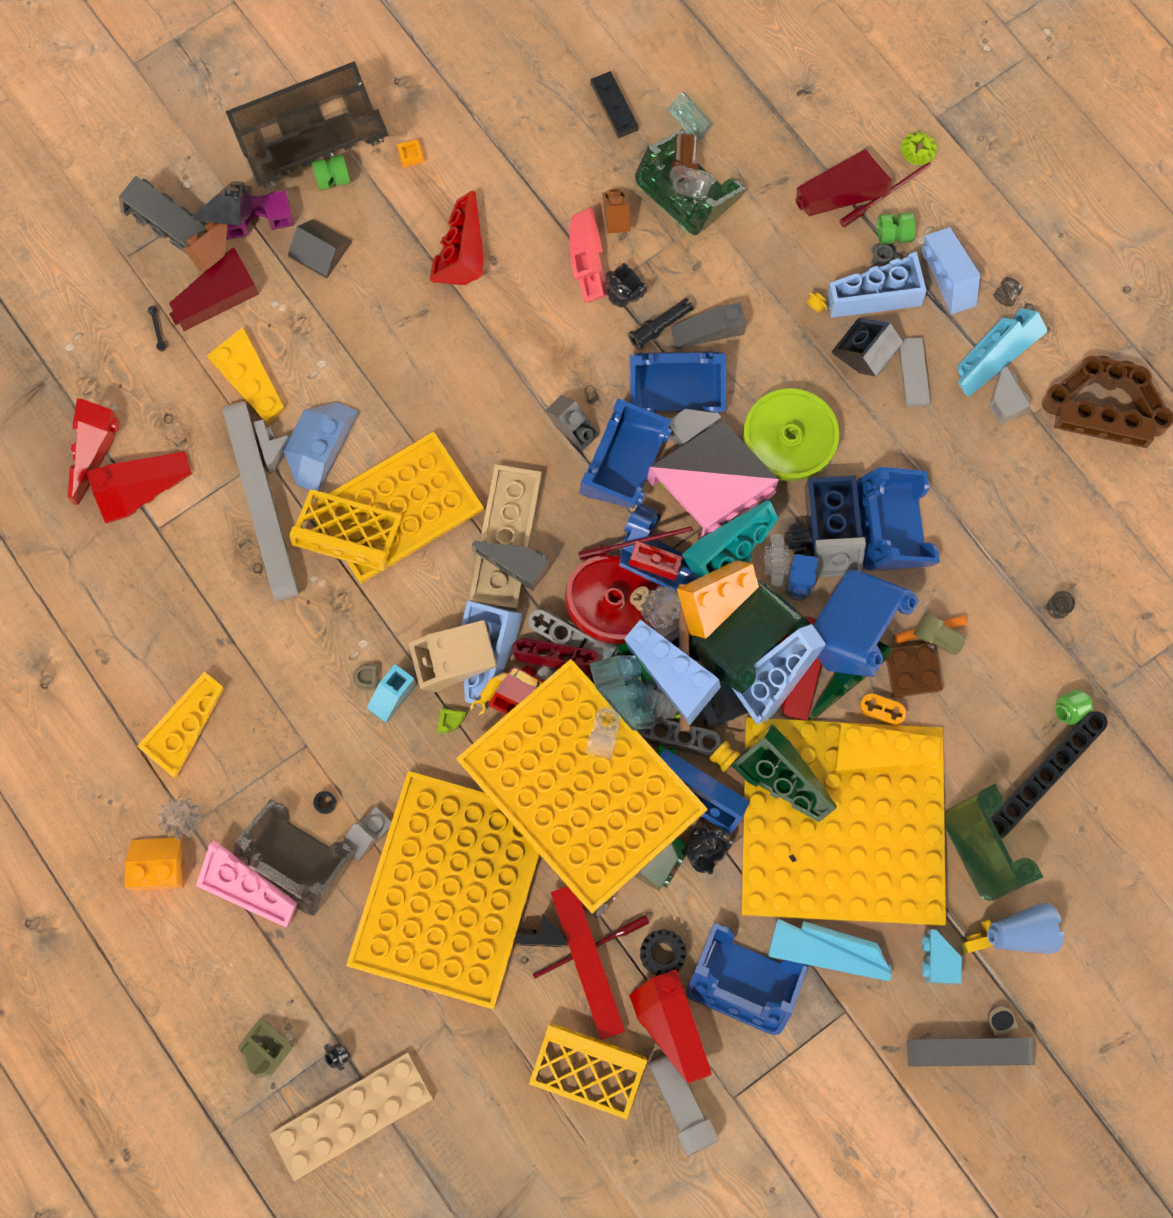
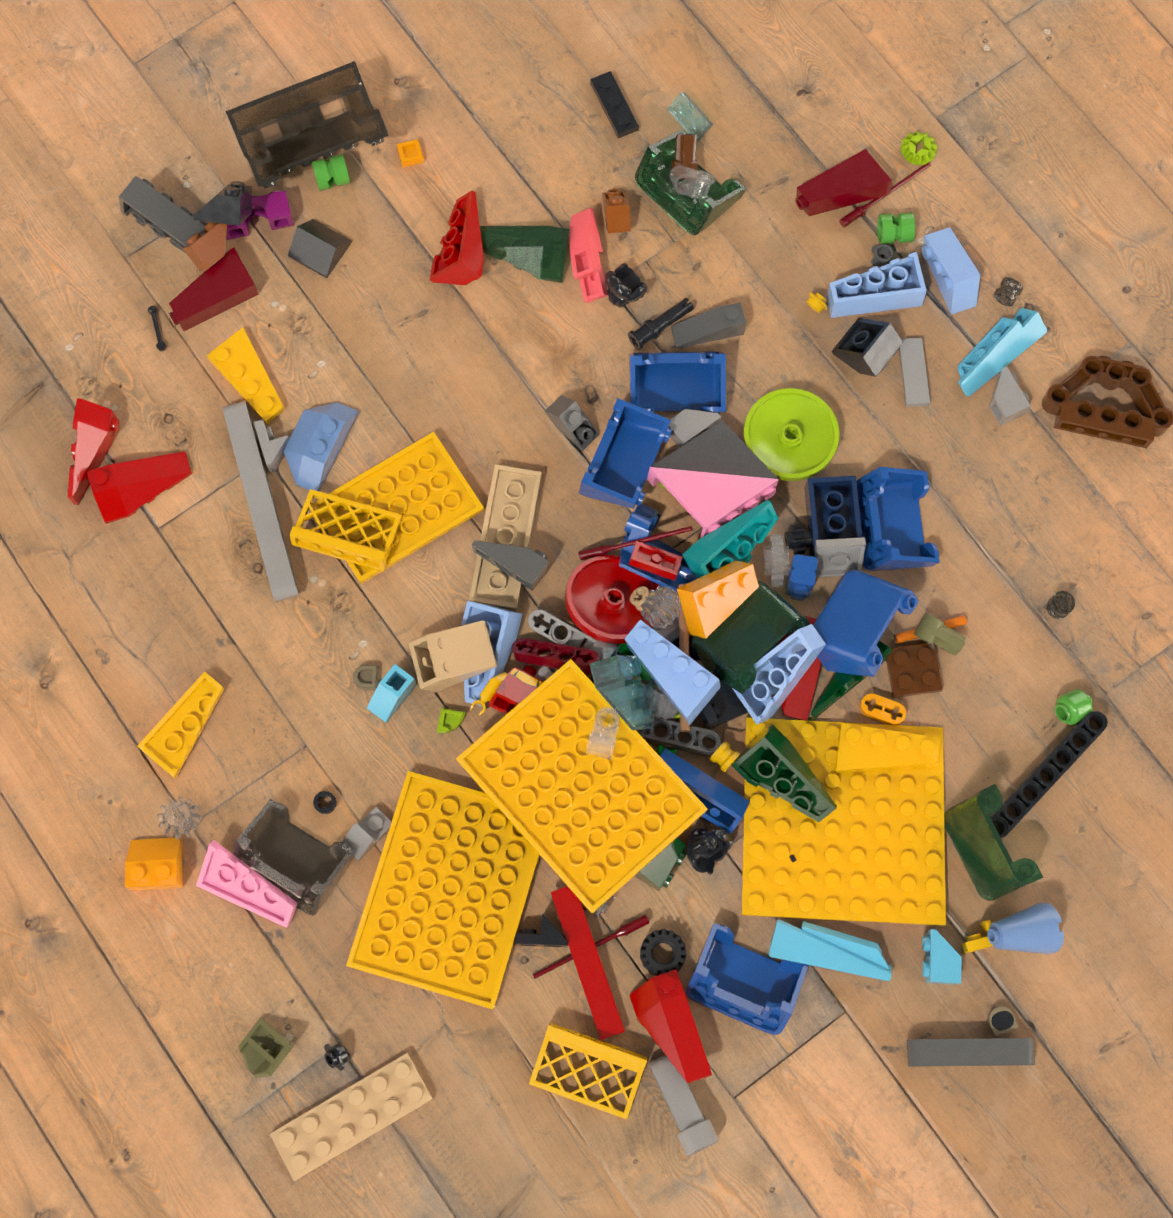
(530, 248): none -> clear green wedge

